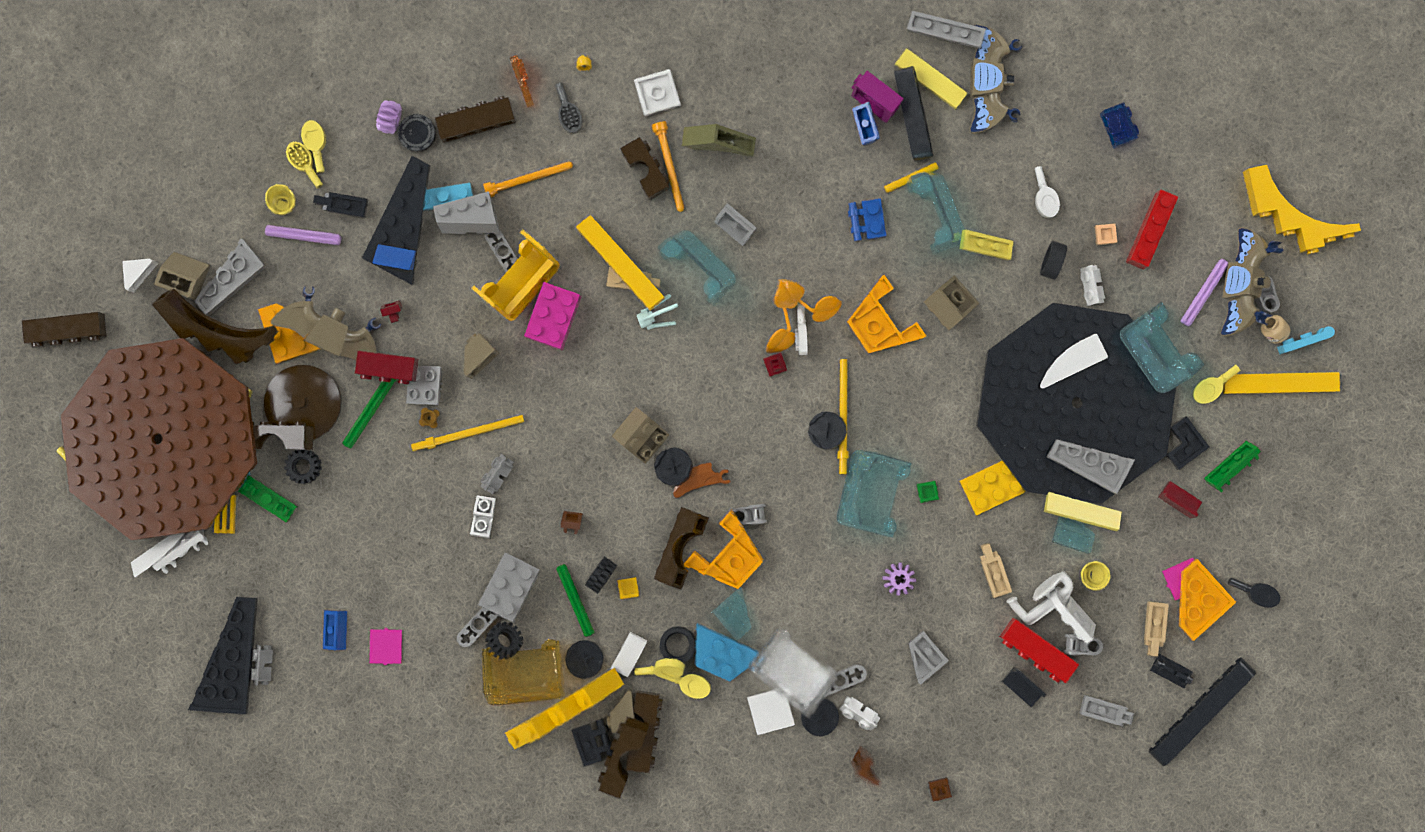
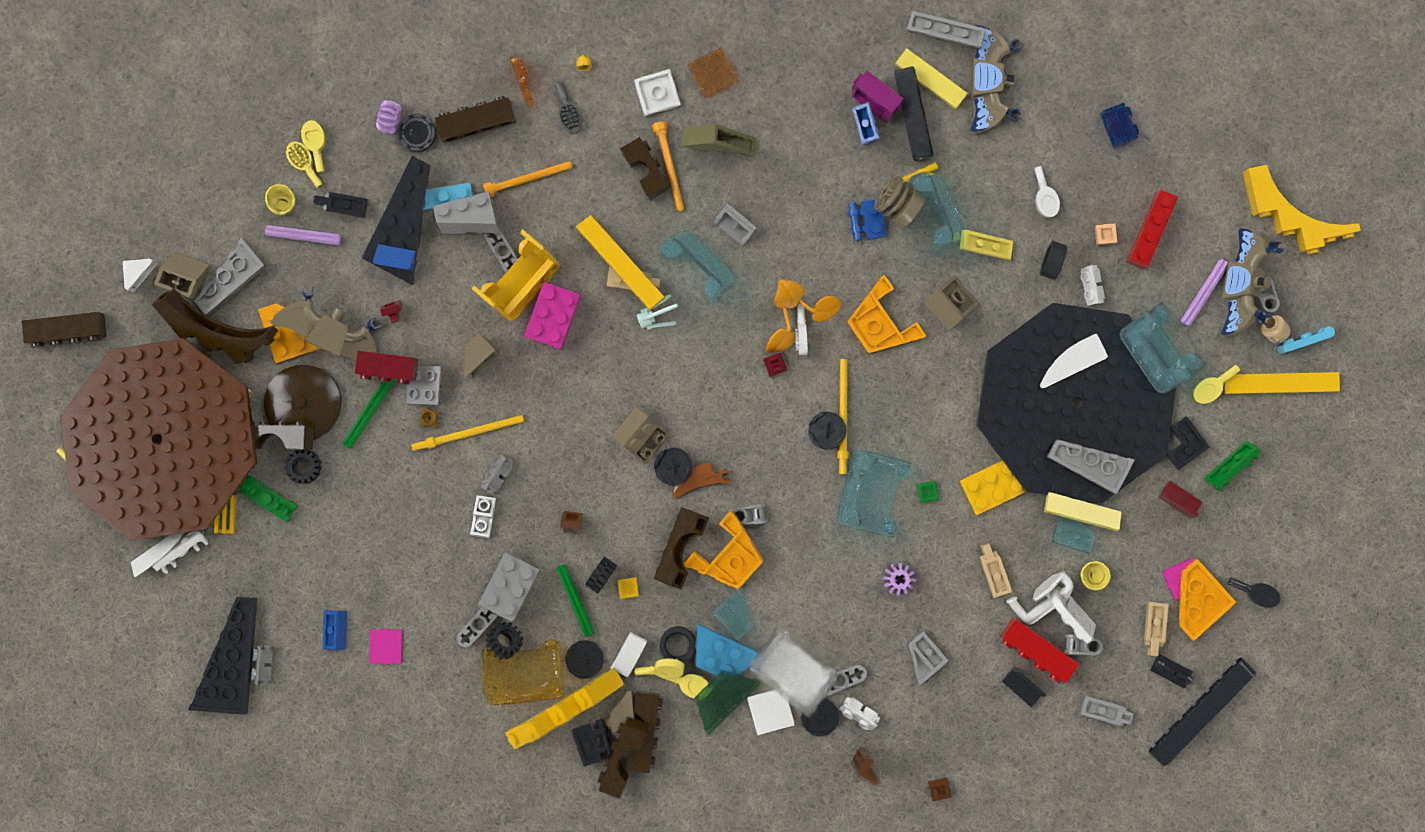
(713, 72): none -> clear orange tile
(723, 697): none -> clear green wing
(899, 202): none -> dark tan wheel

